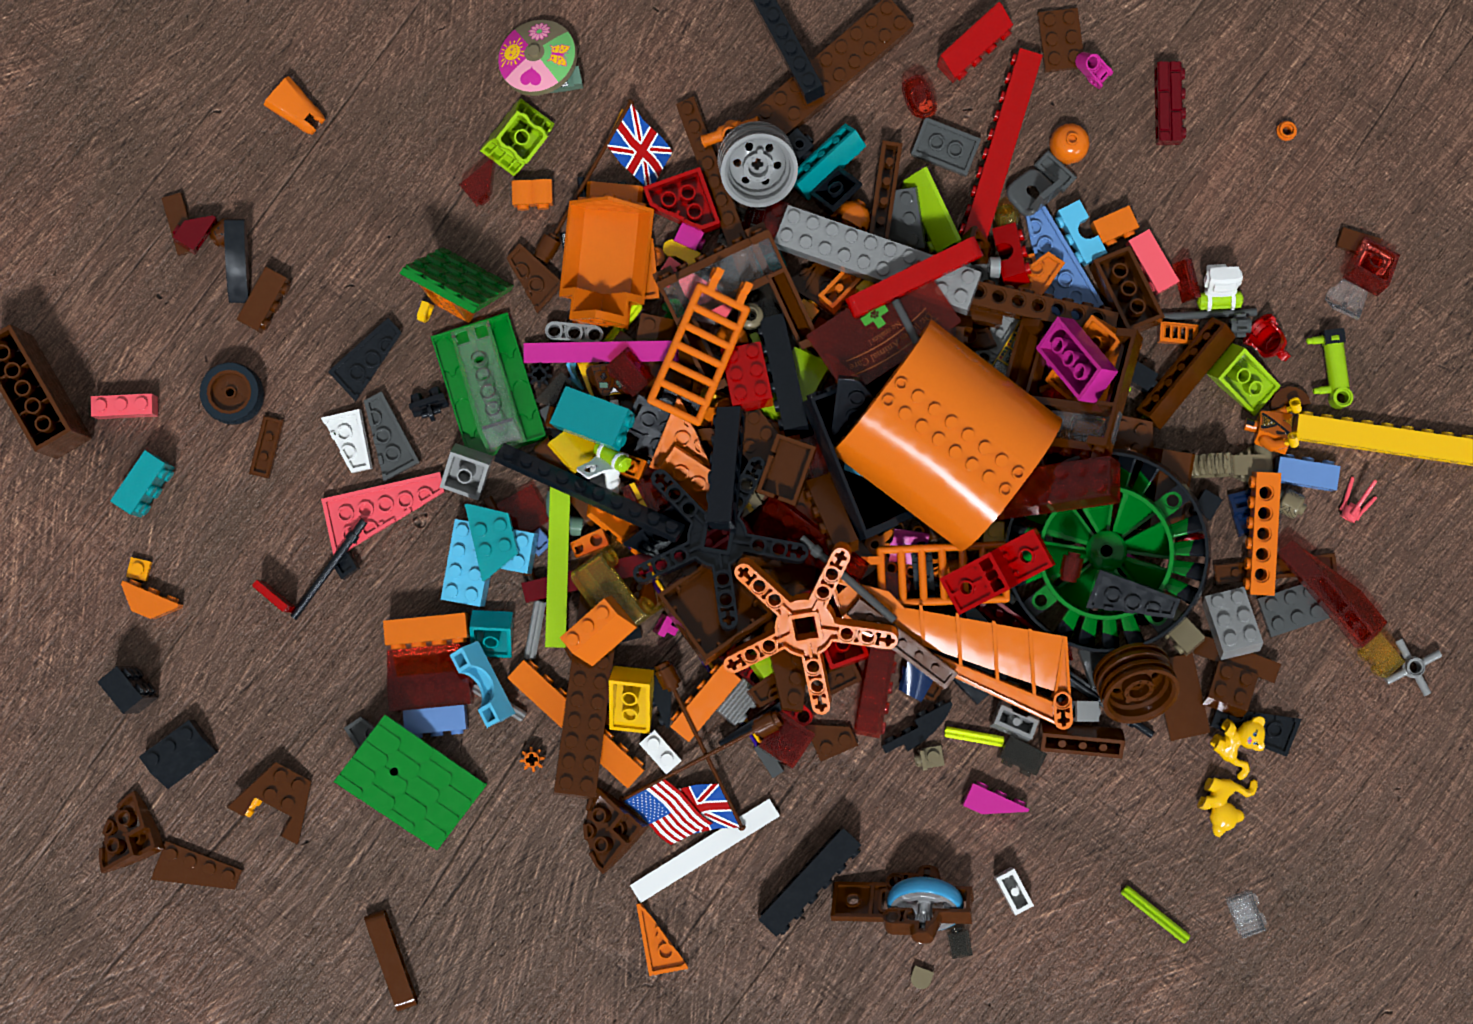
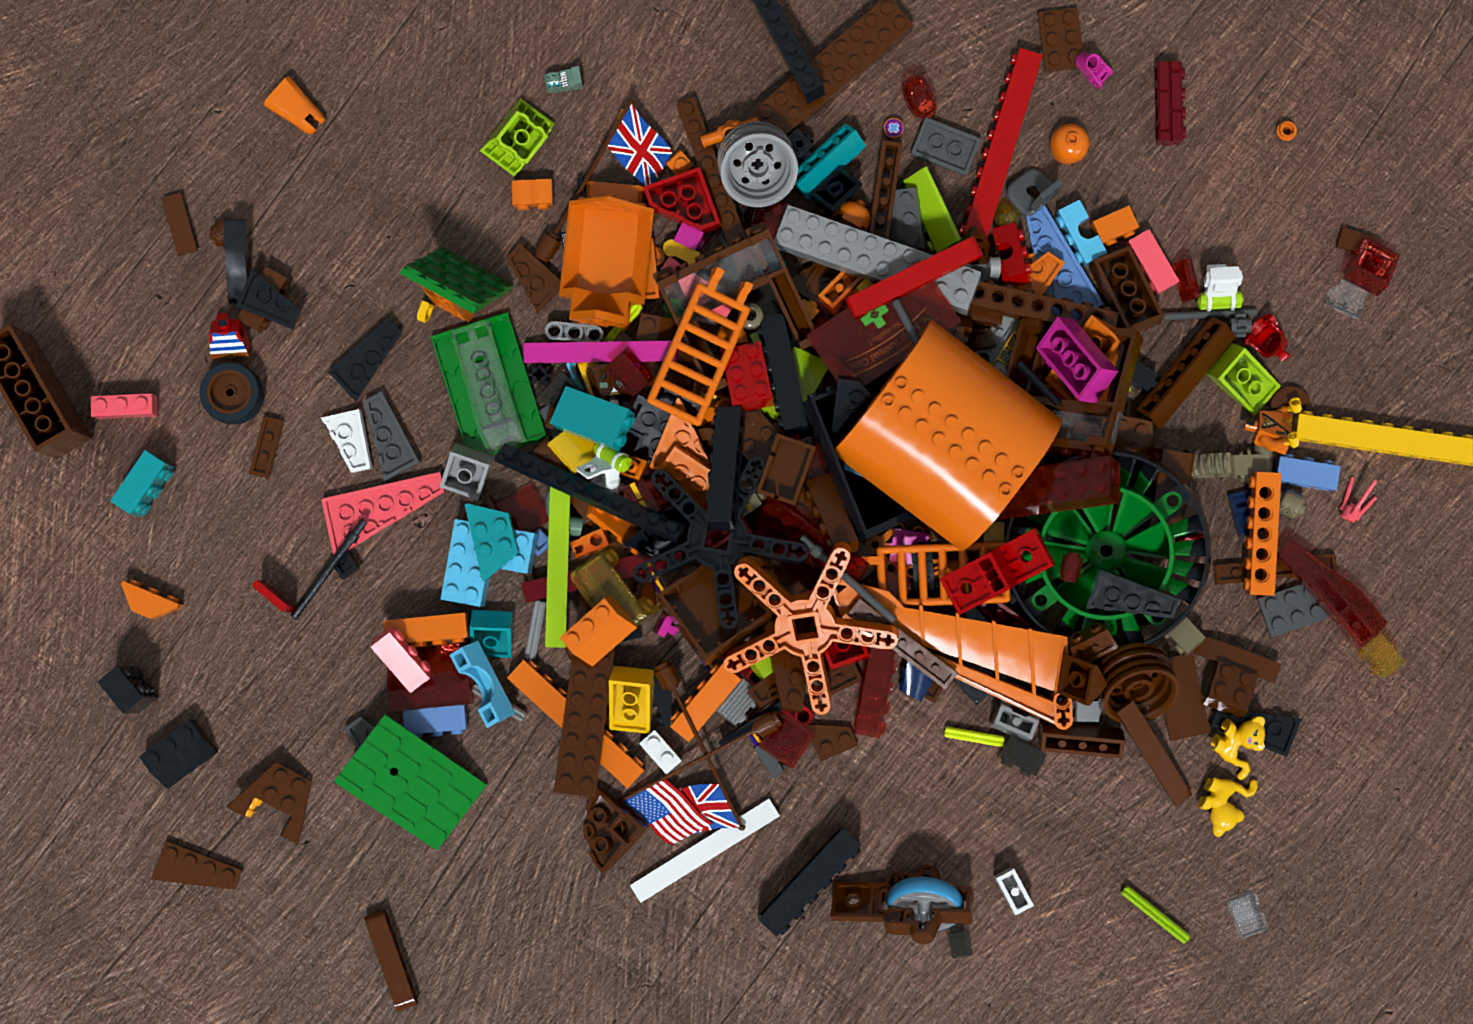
(129, 835): reddish brown brick -> none
(139, 569): light orange plate -> none
(193, 232): dark red slope -> none
(228, 338): none -> torso
(265, 301): none -> black wing
(401, 658): none -> brick
(429, 406): black hips -> none
(479, 184): clear red slope -> none
(529, 764): orange gear -> none
(537, 57): dish -> none
(659, 951): orange wing -> none
(679, 163): none -> orange plate
(893, 128): none -> tile
(921, 977): dark tan tile -> none
(925, 723): black slope -> none
(929, 757): dark tan bracket -> none
(975, 43): red slope -> none
(987, 802): dark pink slope -> none
(1039, 383): none -> black bar
(1055, 170): dark grey tile -> none
(1080, 680): none -> reddish brown slope
(1092, 642): none -> reddish brown bracket
(1153, 752): none -> reddish brown tile
(1161, 333): orange slope -> none
(1209, 503): black brick -> none
(1232, 623): light grey brick -> none
(1336, 367): lime piece -> none
(1405, 670): light grey bar -> none

